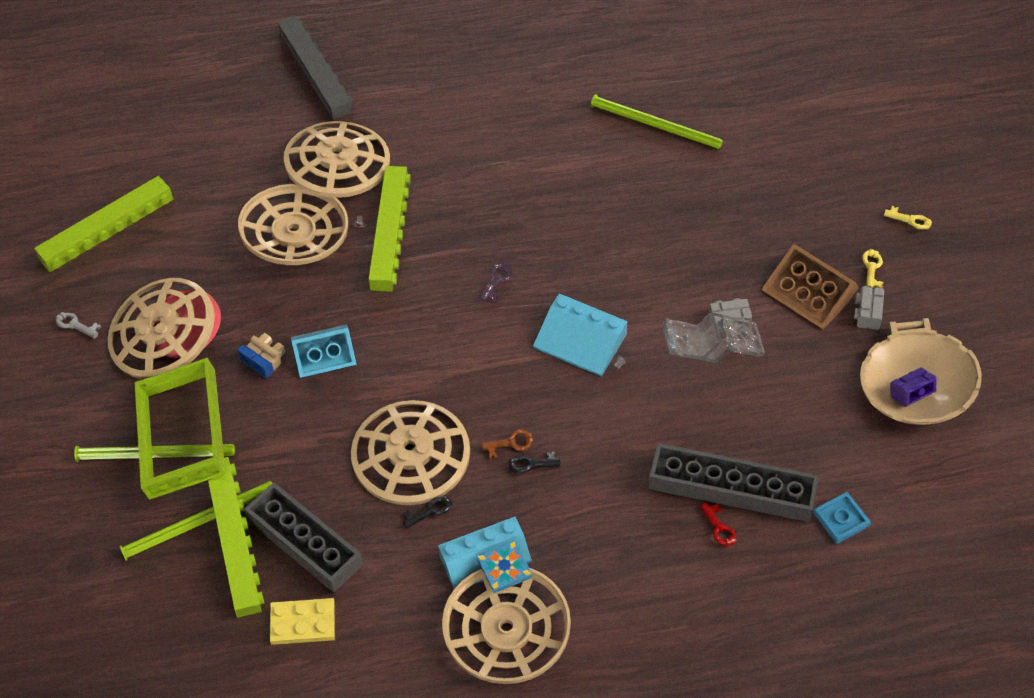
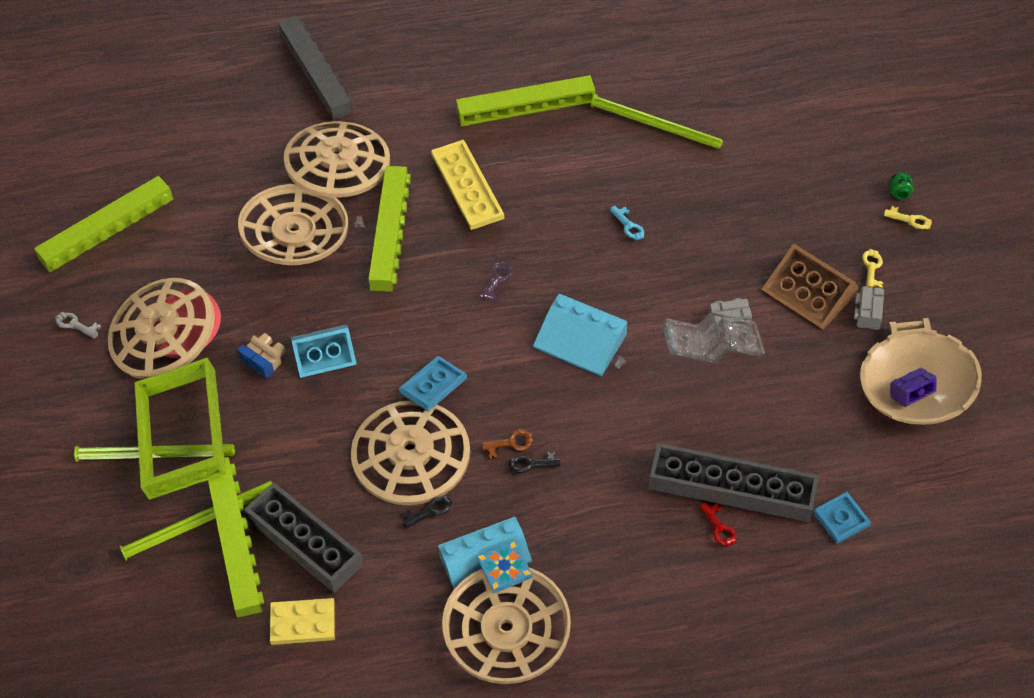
(433, 383): none -> dark azure tile
(467, 184): none -> light yellow plate
(525, 100): none -> lime brick
(628, 225): none -> medium azure piece
(901, 185): none -> green head

